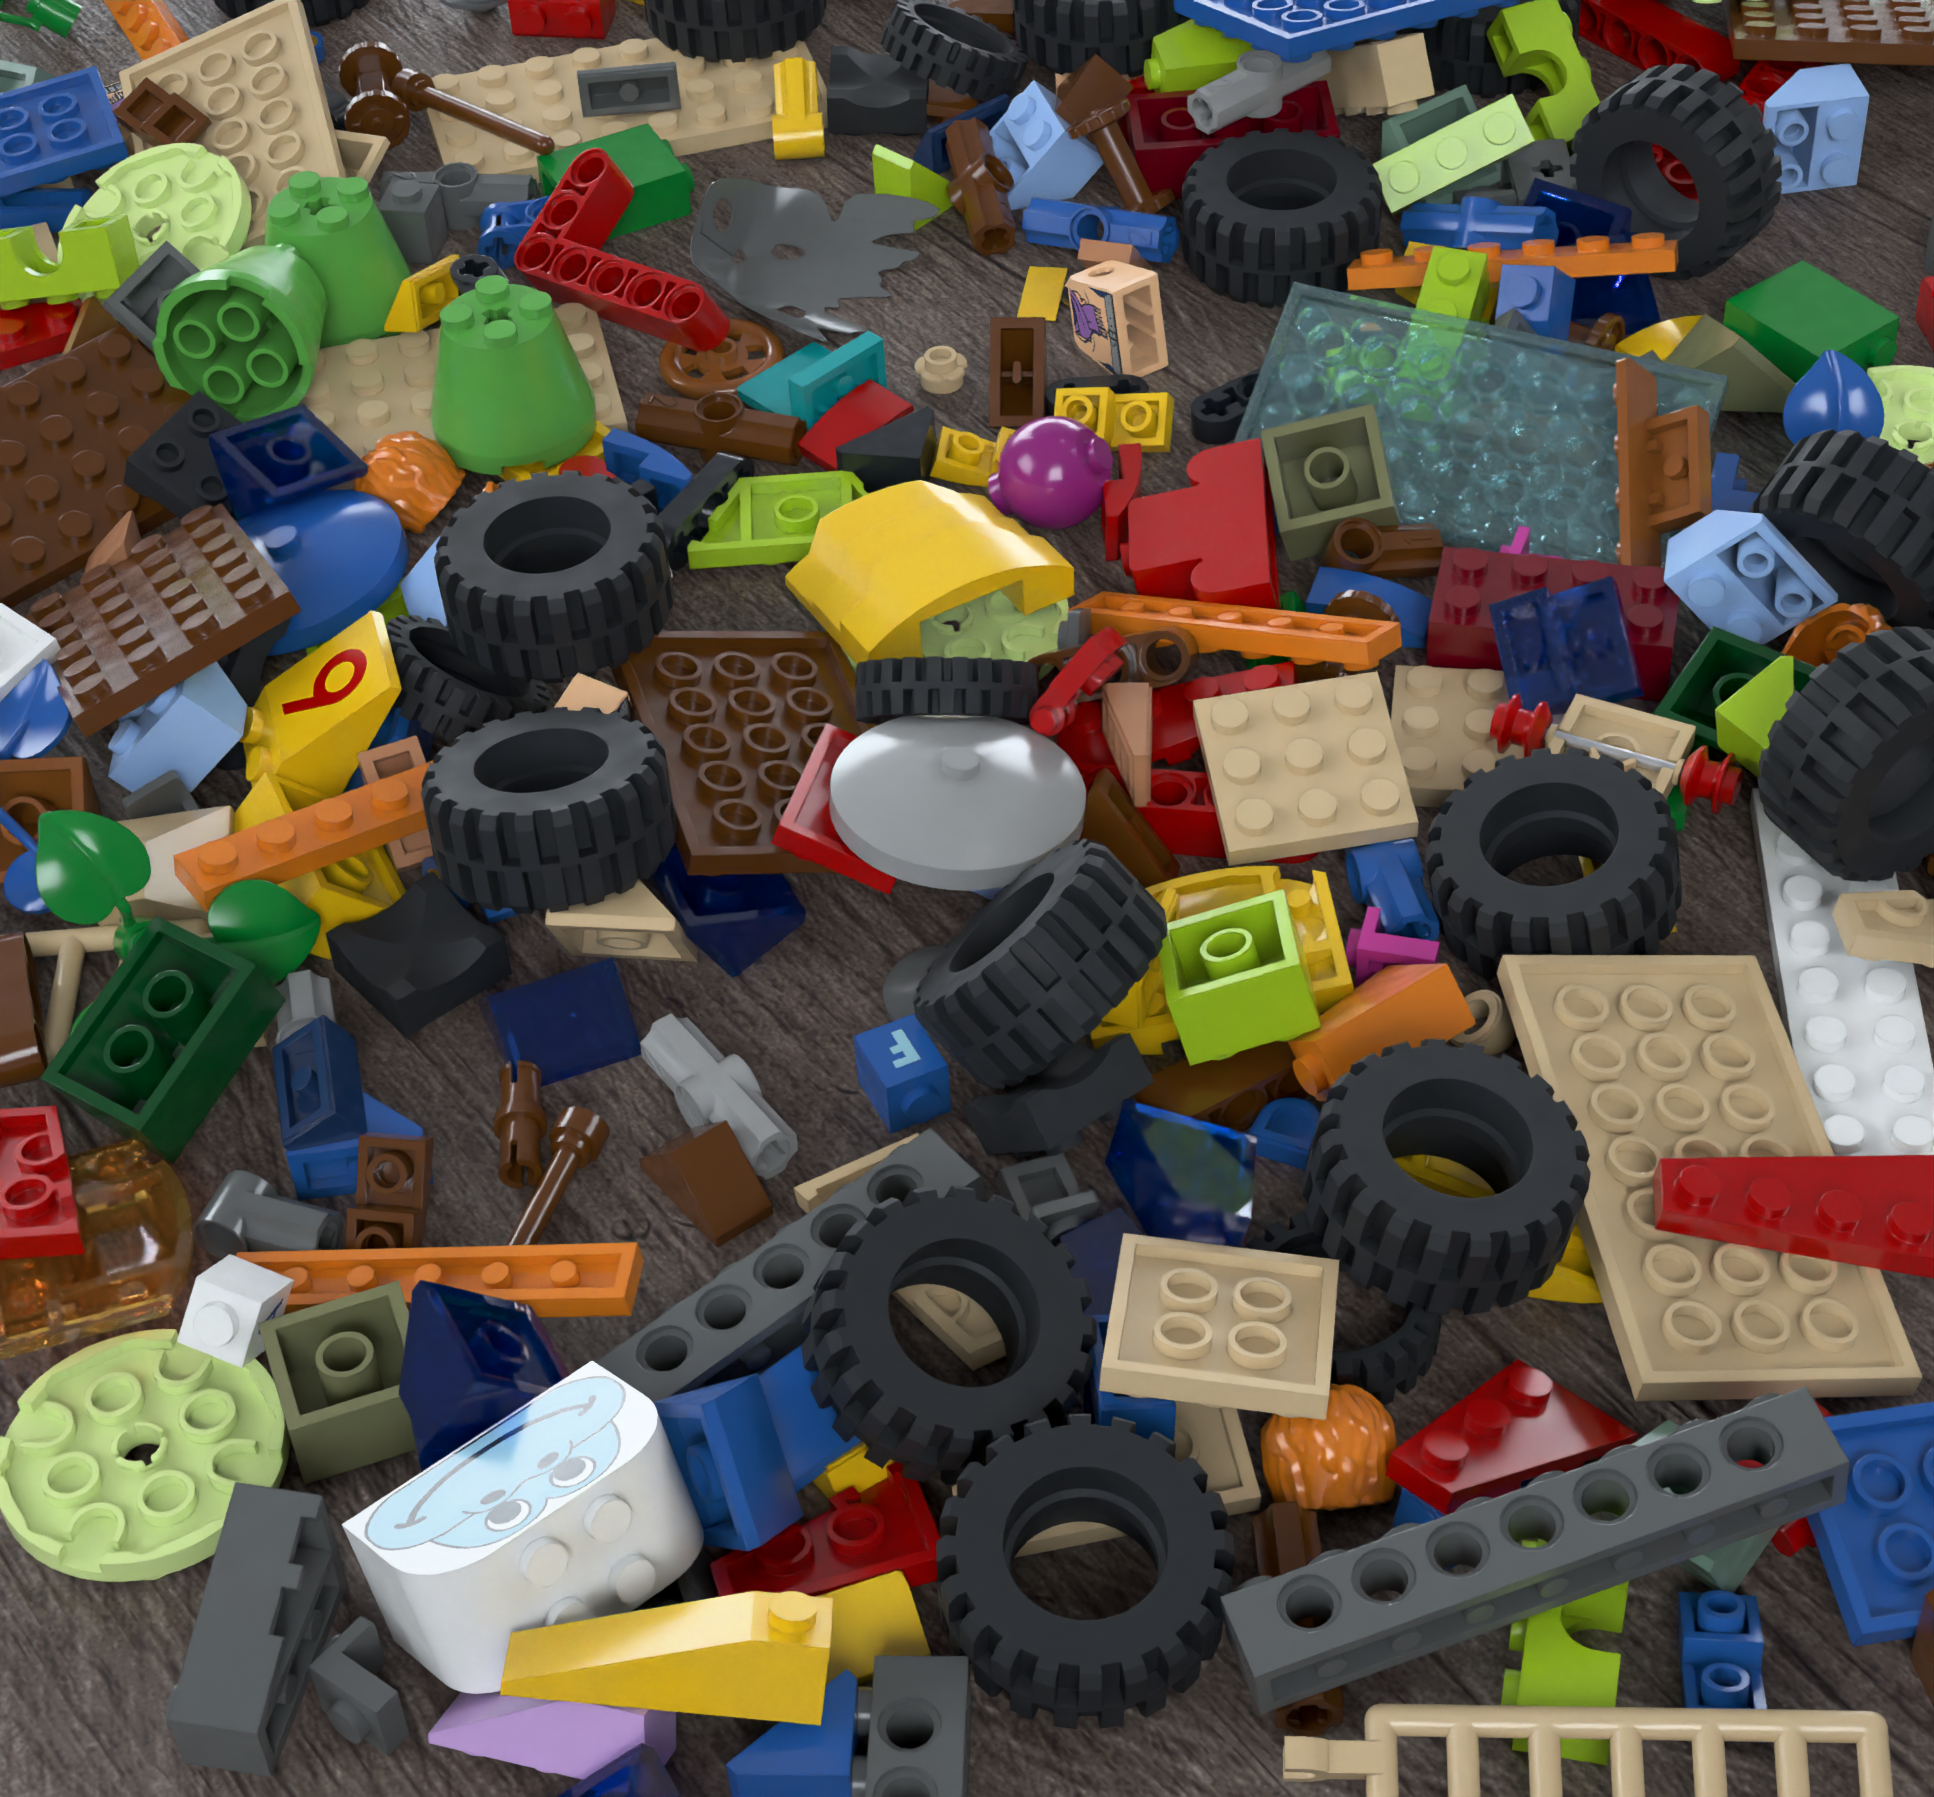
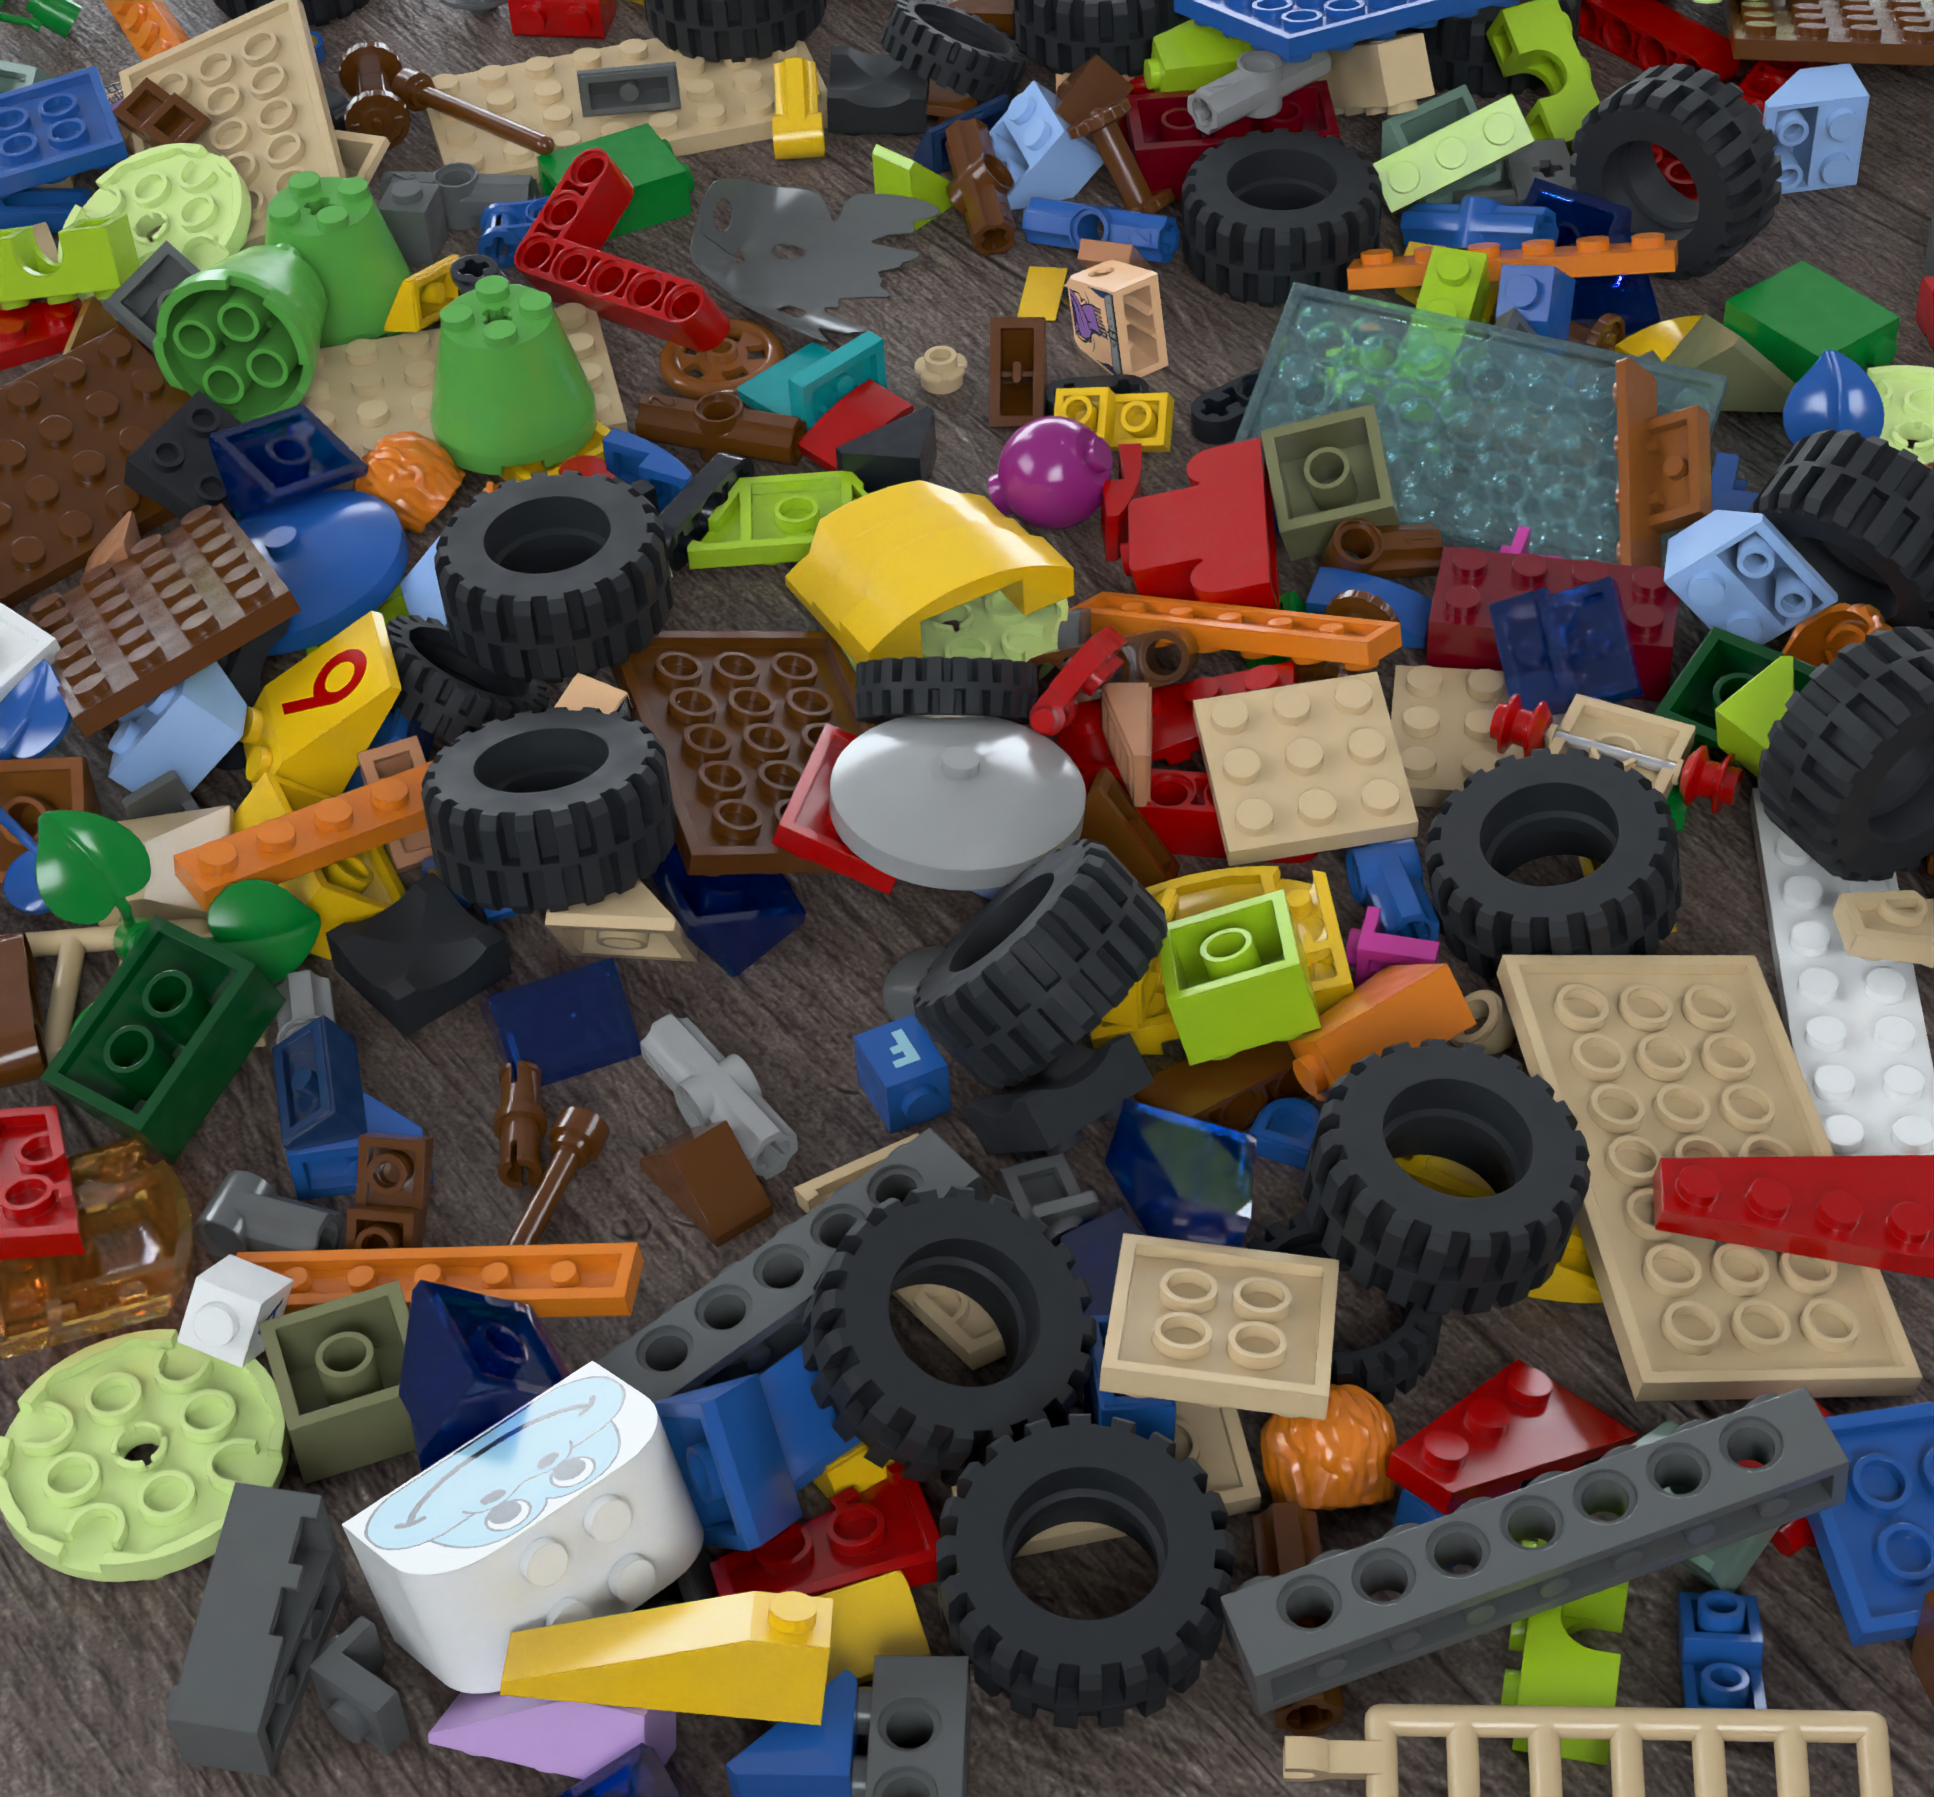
(967, 457): yellow slope -> none

